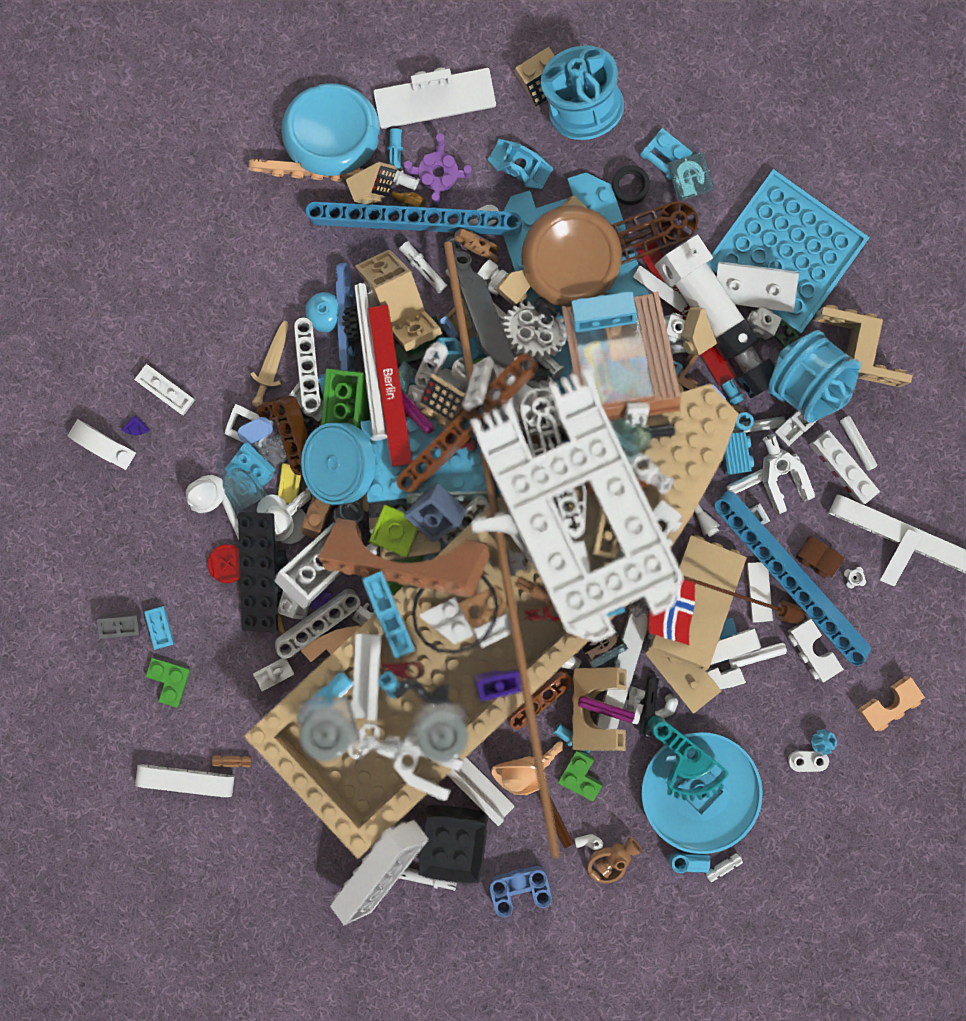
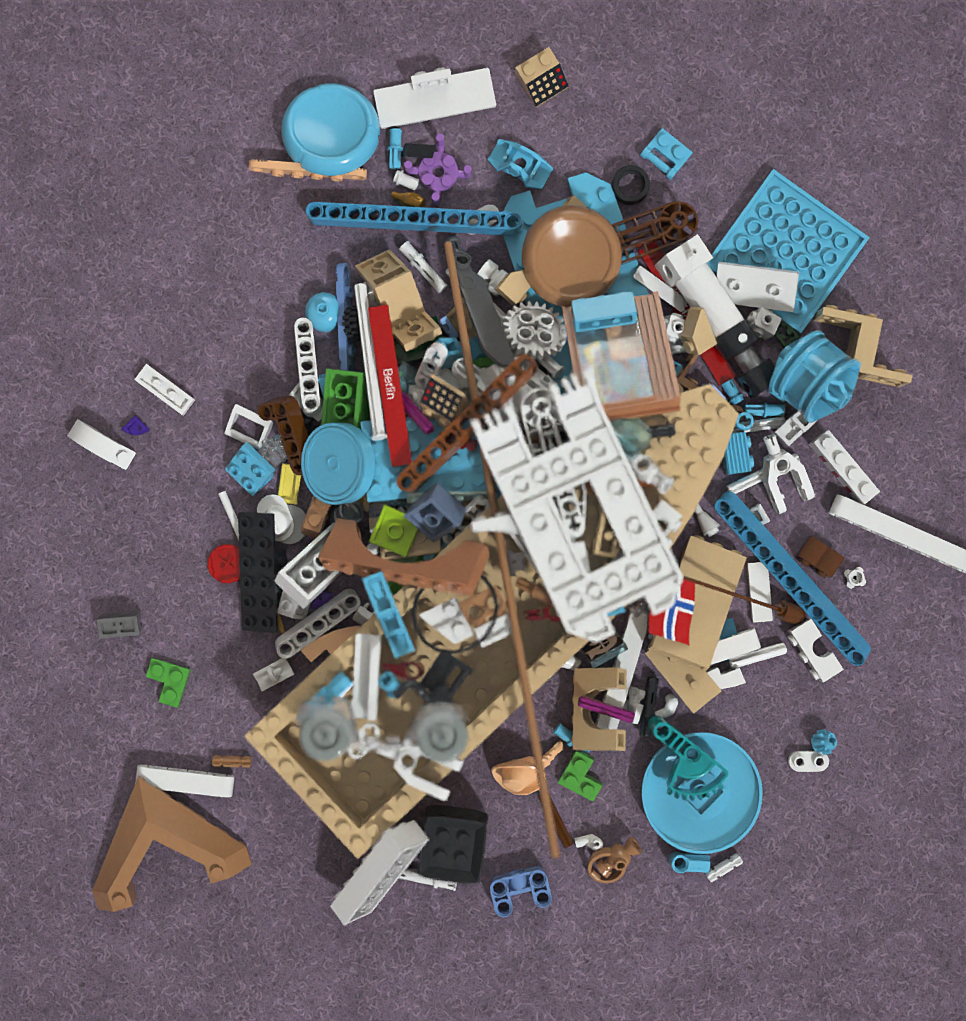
(158, 817): none -> medium nougat wedge
(159, 627): medium azure plate -> none
(205, 493): white piece -> none
(242, 488): clear light blue tile -> none
(255, 430): light blue tile -> none
(270, 365): tan sword -> none
(298, 502): white axle -> none
(372, 183): tan slope -> none
(418, 150): none -> black sticker
(440, 672): none -> black plate
(477, 244): medium nougat hinge -> none
(478, 383): white tile -> none
(482, 791): white panel -> none
(496, 684): dark purple slope -> none
(540, 375): pearl dark grey piece -> none
(542, 305): black pin -> none
(542, 702): dark orange beam -> none
(589, 83): medium azure wheel -> none
(636, 413): white tile -> none
(691, 176): clear light blue tile -> none
(765, 409): none -> medium azure axle
(858, 443): white axle -> none
(901, 557): white sticker -> none
(906, 696): light nougat arch -> none

